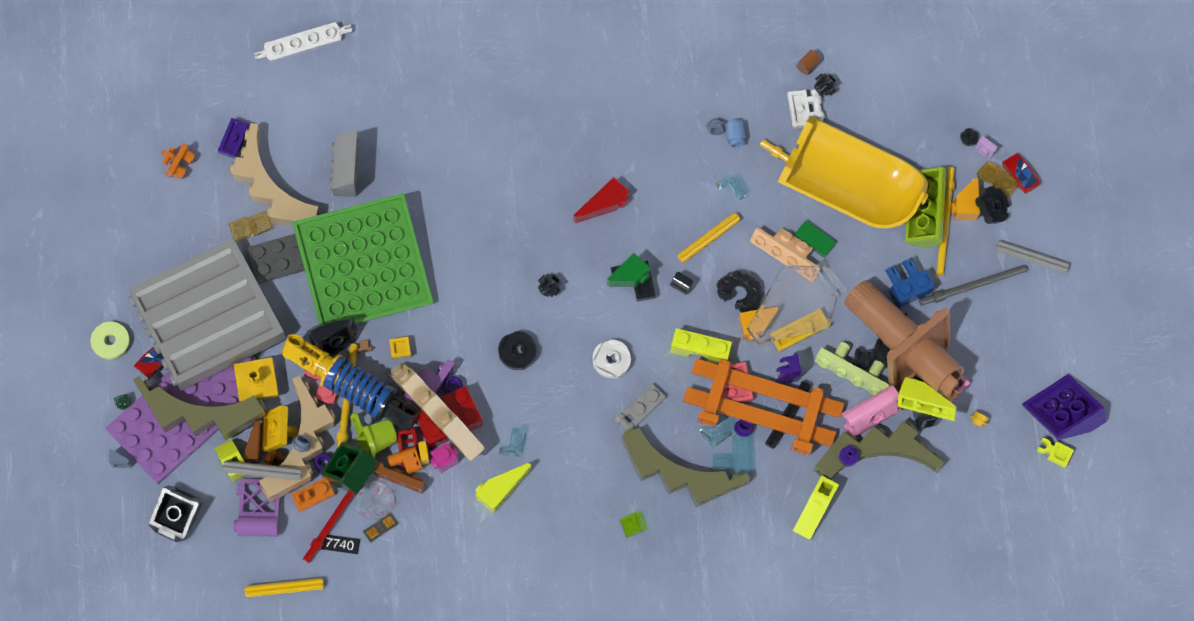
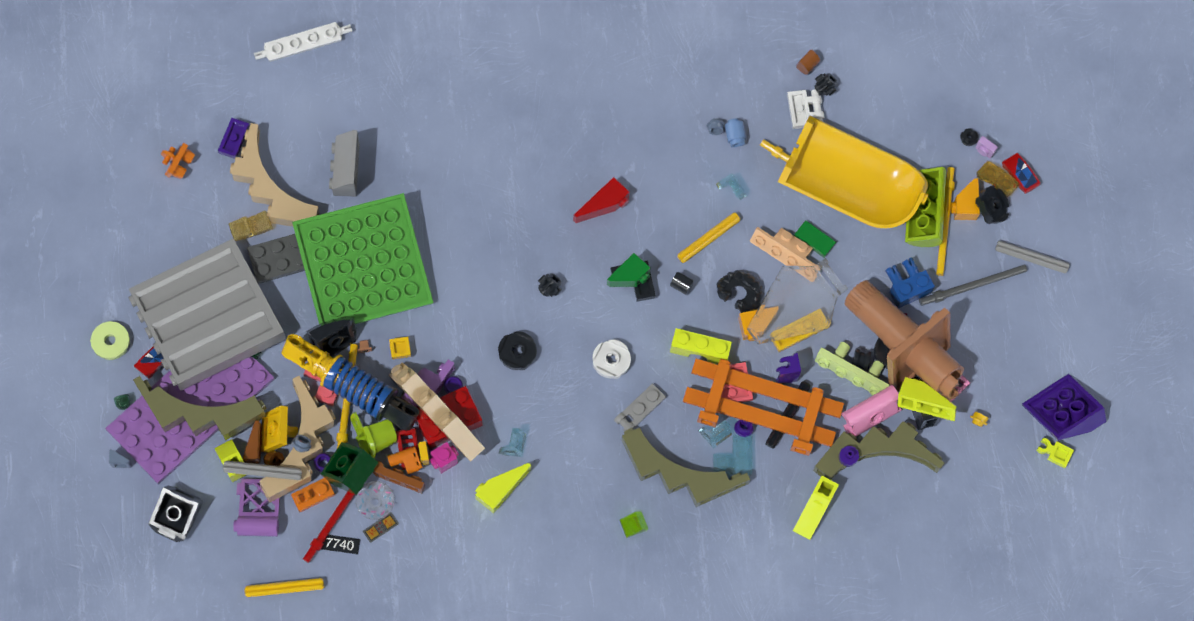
(256, 379): yellow tile -> none

